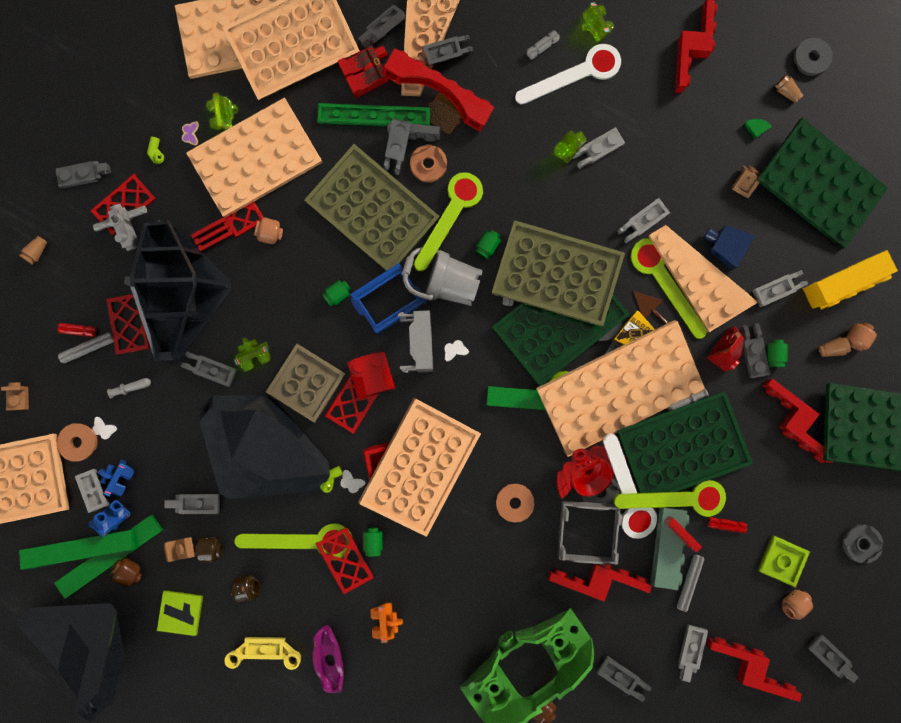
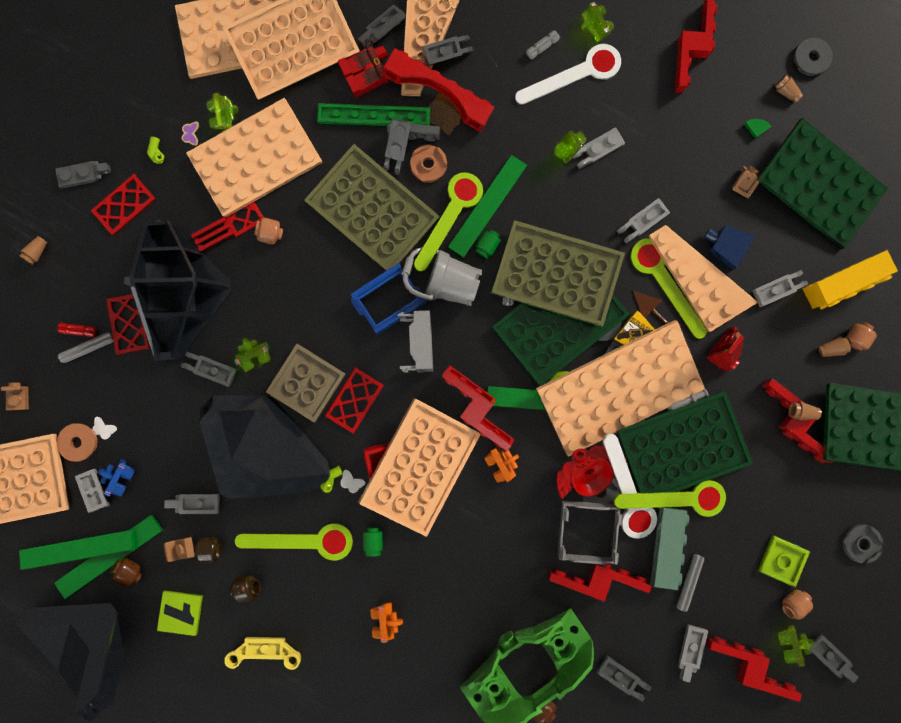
(109, 518): blue hips -> none
(121, 221): light grey piece -> none
(123, 389): light grey piece -> none
(330, 675): magenta piece -> none
(336, 292): green brick -> none
(337, 575): red window -> none
(370, 374): red slope -> none
(453, 349): white sticker -> none
(475, 412): none -> red bracket
(487, 206): none -> green tile
(505, 462): none -> orange hips
(515, 514): nougat tile -> none
(683, 534): red tile -> none
(728, 525): red axle -> none
(755, 352): dark grey hinge -> none
(777, 353): green brick -> none
(795, 655): none -> clear neon green hips
(803, 411): none -> medium nougat cone

